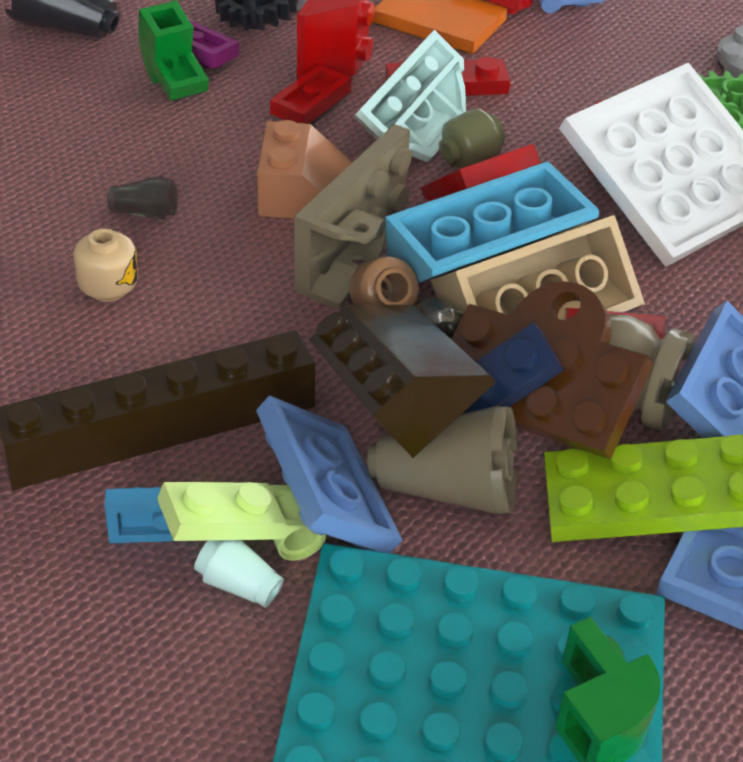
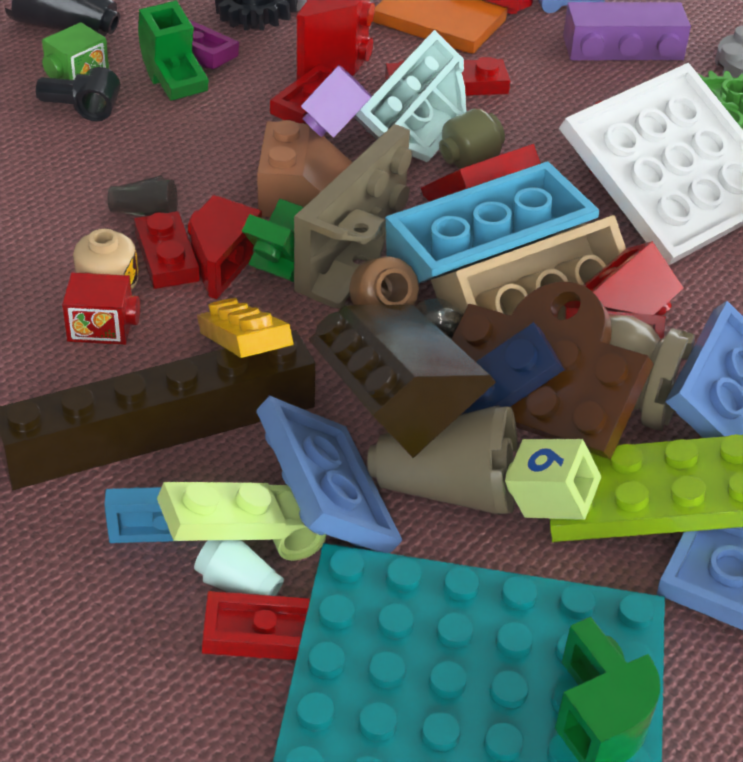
(74, 52): none -> bright green brick
(82, 92): none -> black axle
(99, 308): none -> red brick
(166, 250): none -> red plate
(220, 243): none -> red slope
(243, 328): none -> yellow plate
(253, 625): none -> red plate
(273, 240): none -> green brick
(334, 102): none -> brick
(553, 478): none -> yellowish green brick
(626, 31): none -> medium lavender brick
(635, 282): none -> slope

